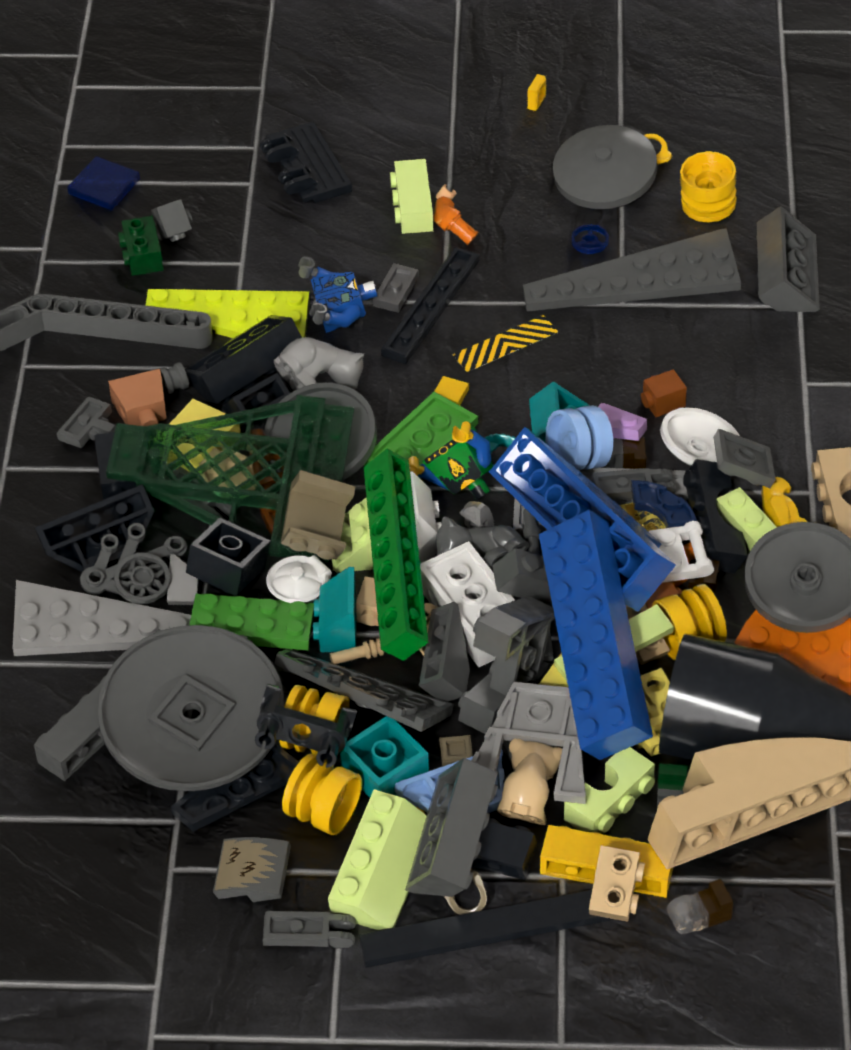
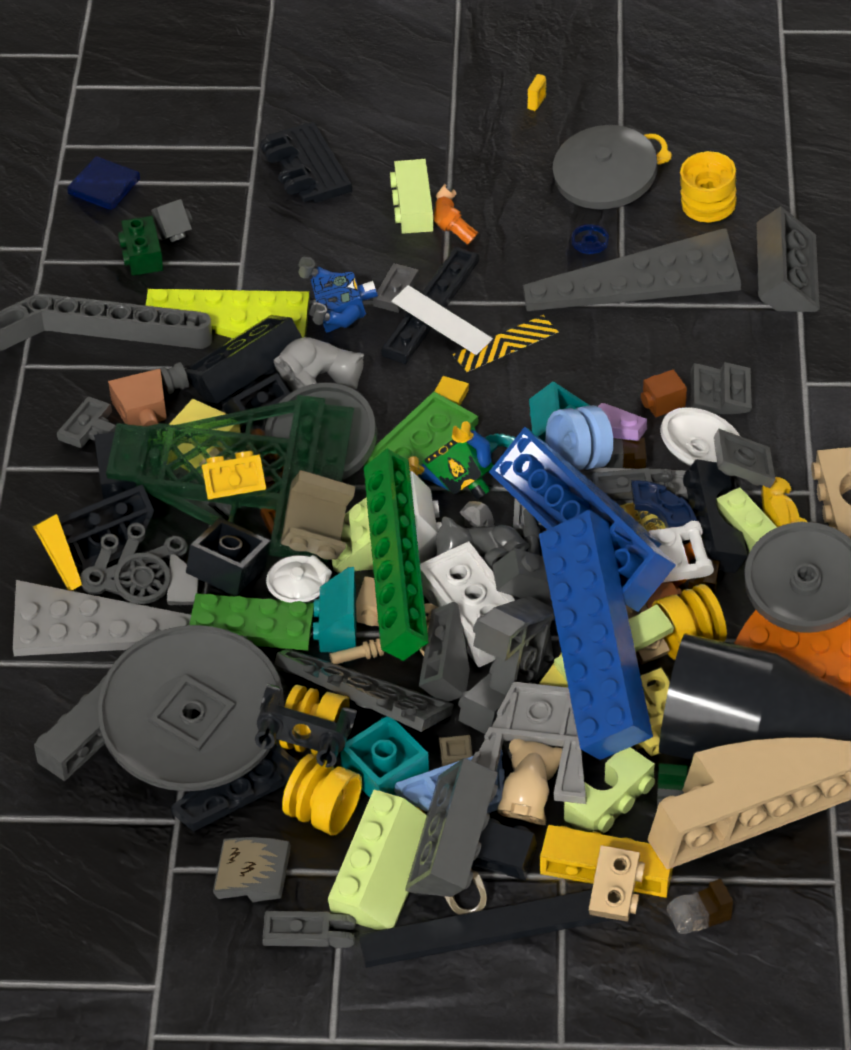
(55, 543): none -> yellow piece
(233, 475): none -> yellow bracket
(442, 320): none -> white sticker
(721, 389): none -> dark grey slope

